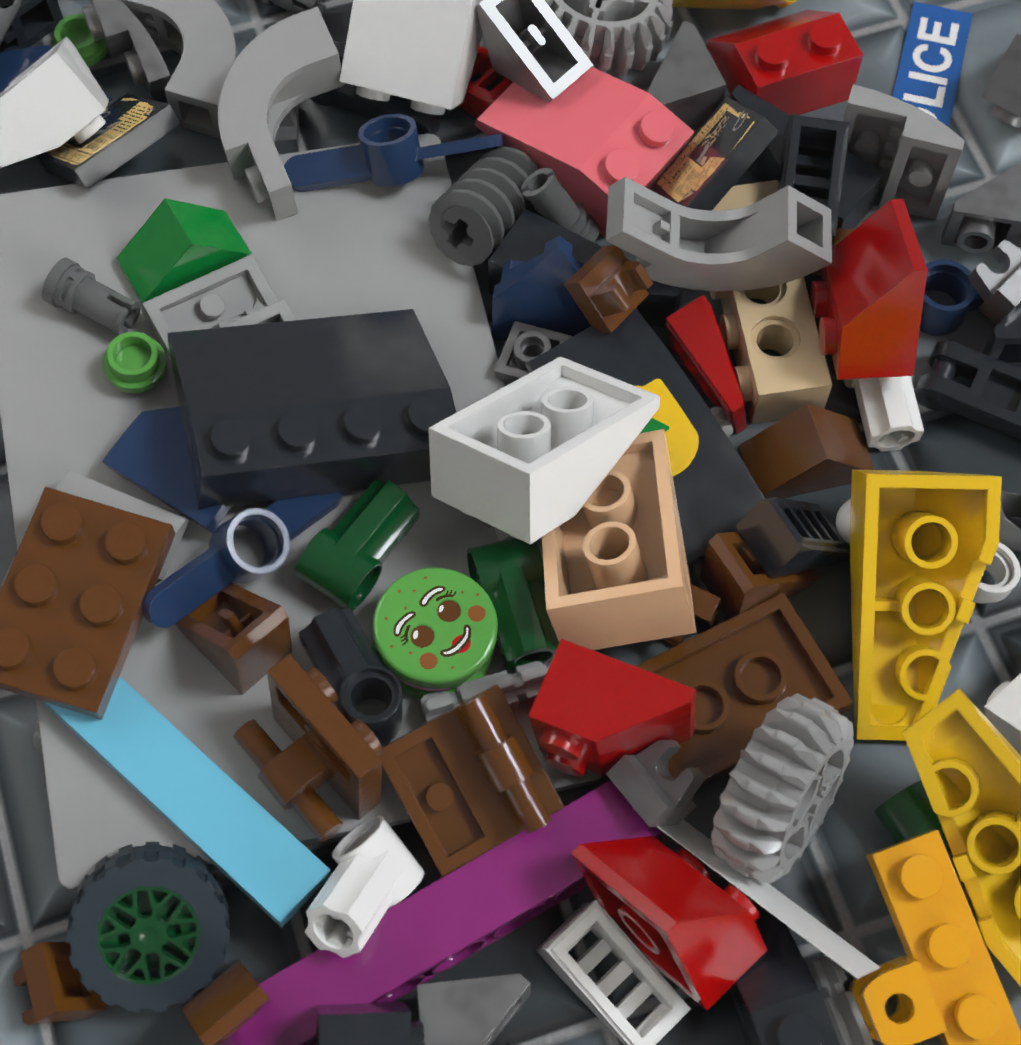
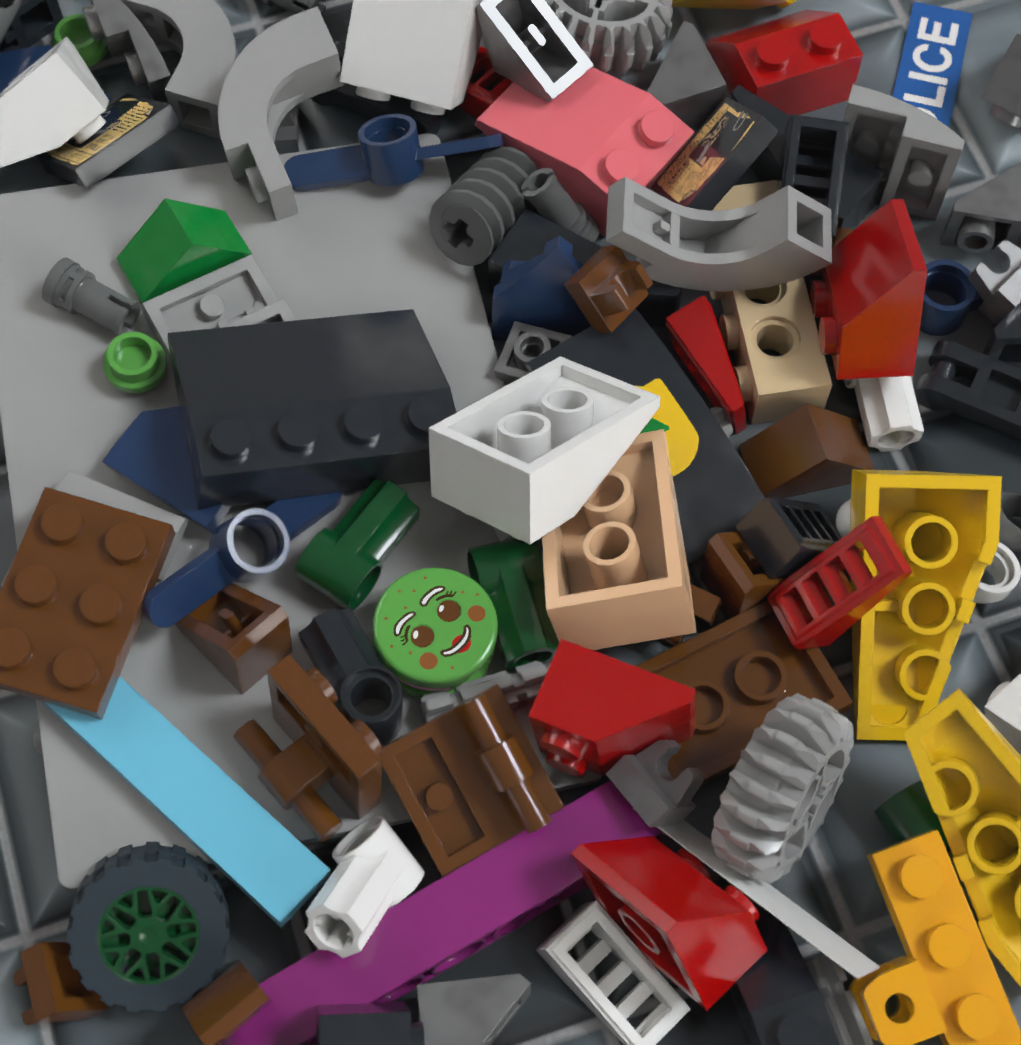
(803, 604): none -> red slope

